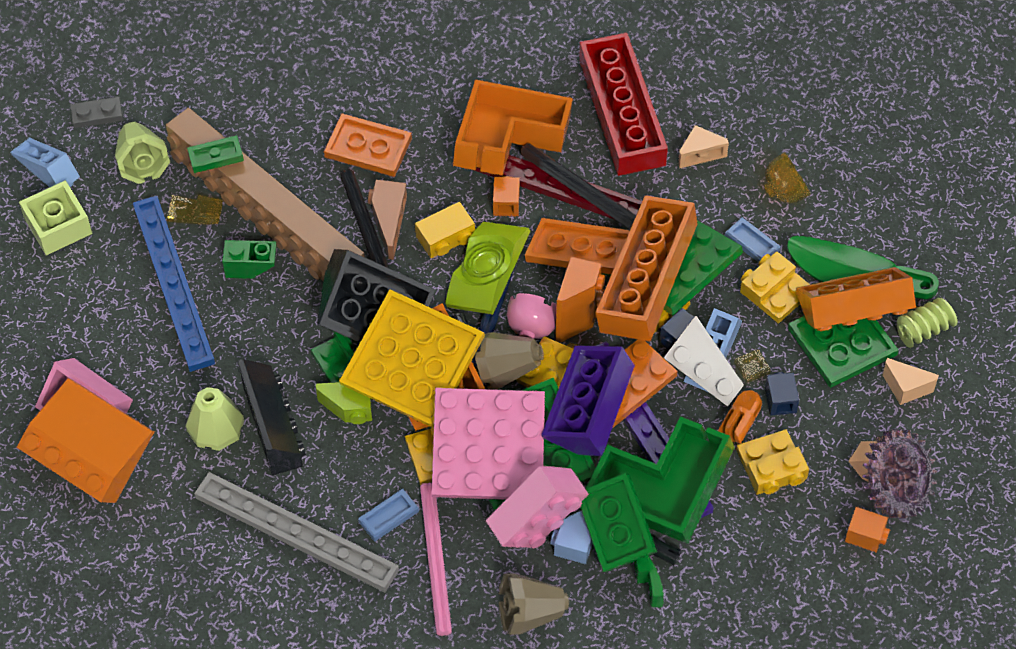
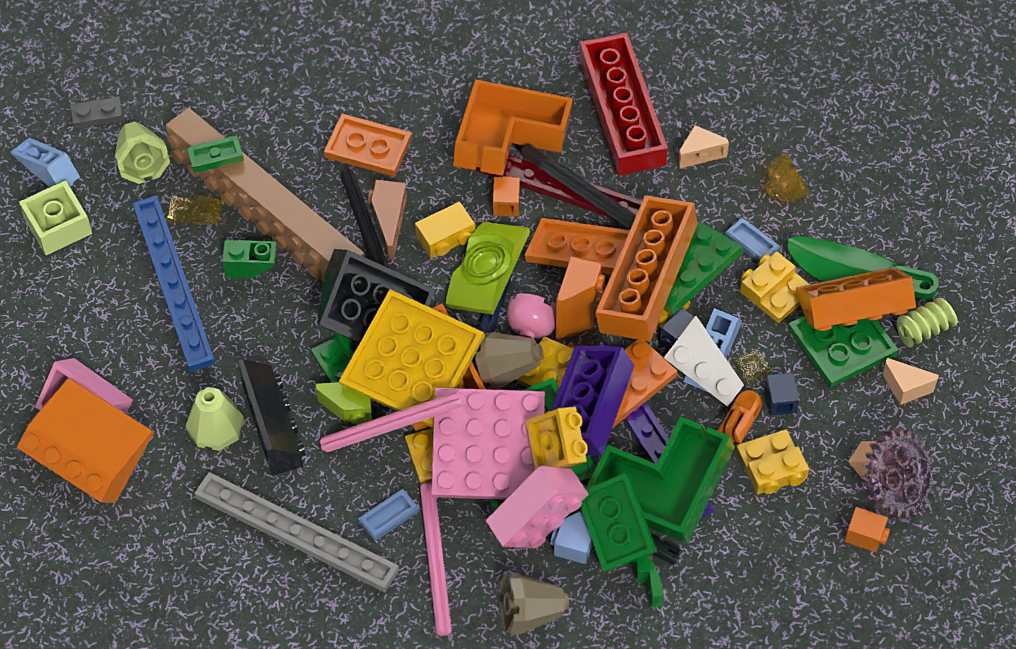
(392, 421): none -> bright pink axle
(557, 438): none -> yellow plate

